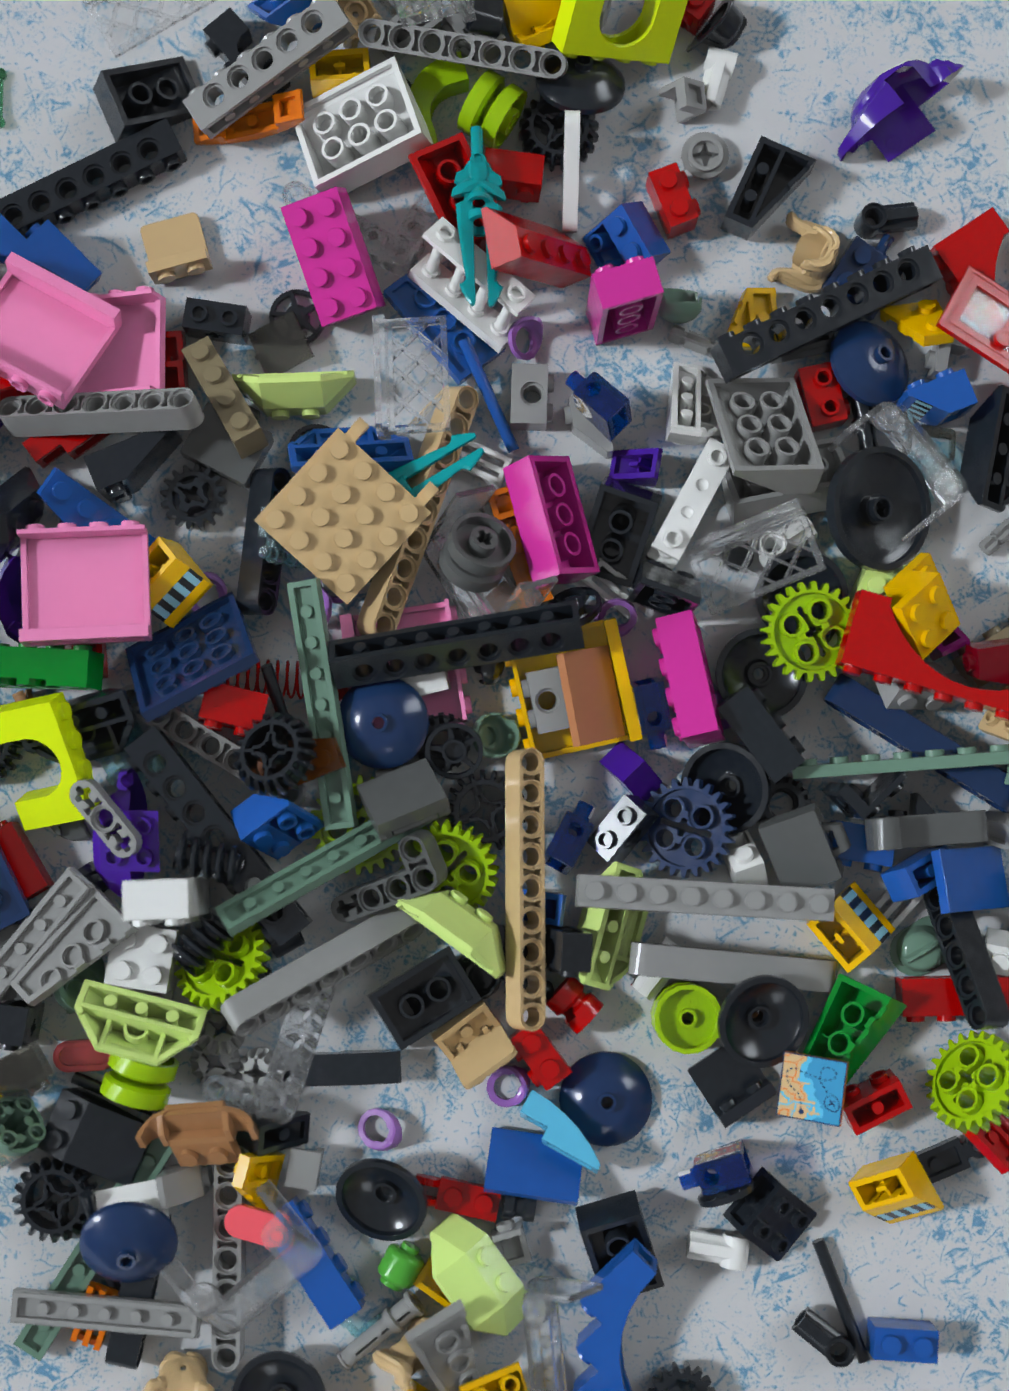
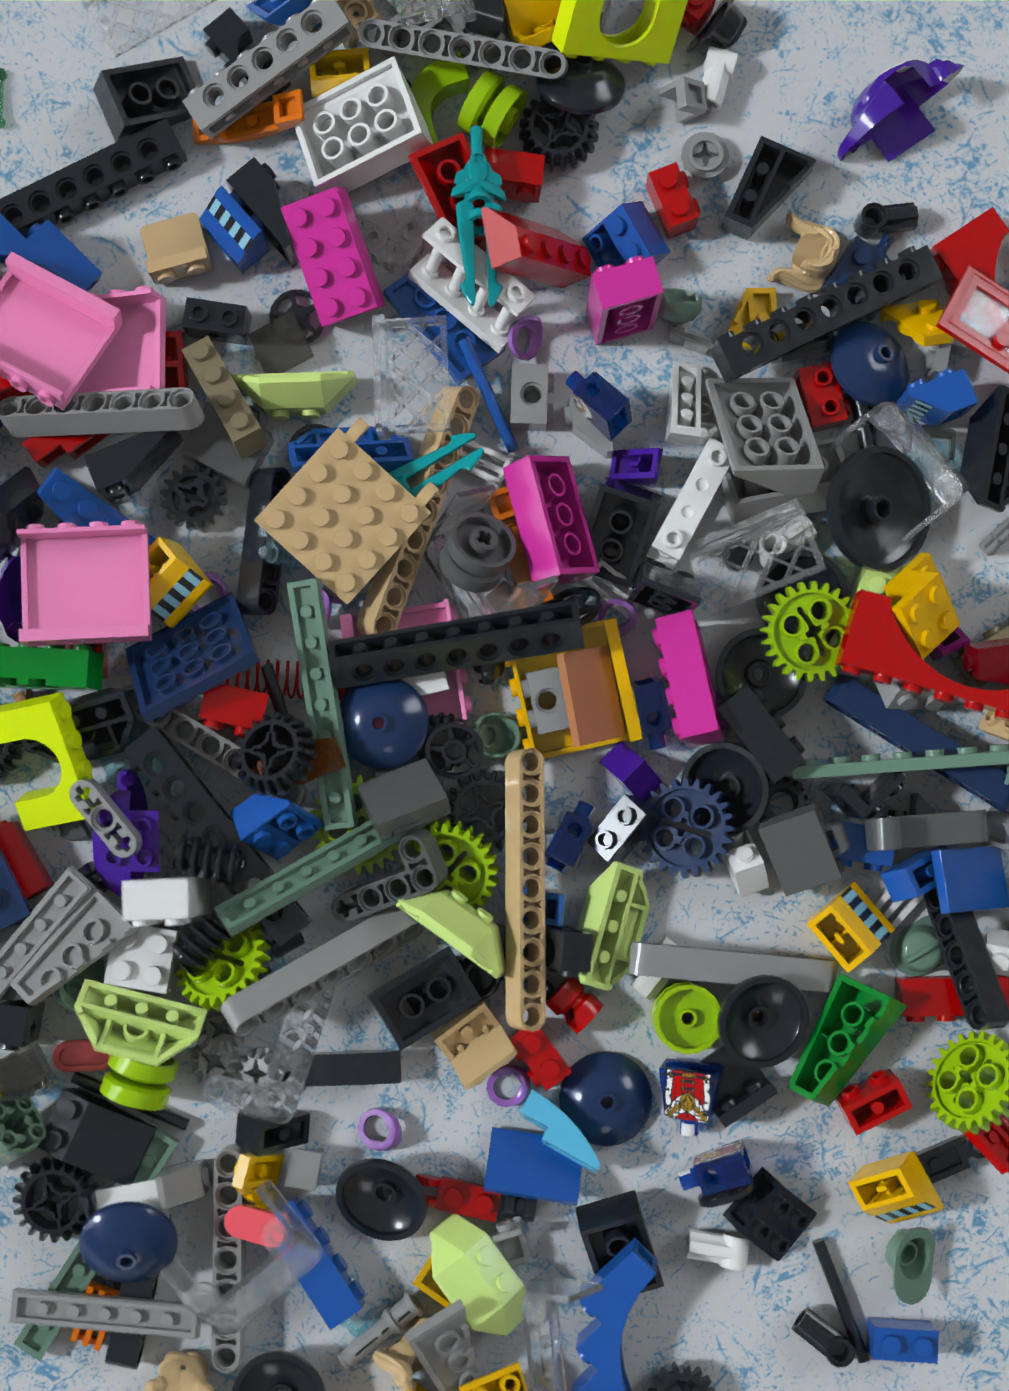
(199, 1132): medium nougat plate -> none
(234, 230): none -> blue slope
(260, 194): none -> black slope
(400, 1266): bright green head -> none
(571, 171): white beam -> none
(690, 1092): none -> torso
(704, 898): light grey brick -> none
(812, 1088): tile -> none
(912, 1260): none -> sand green piece

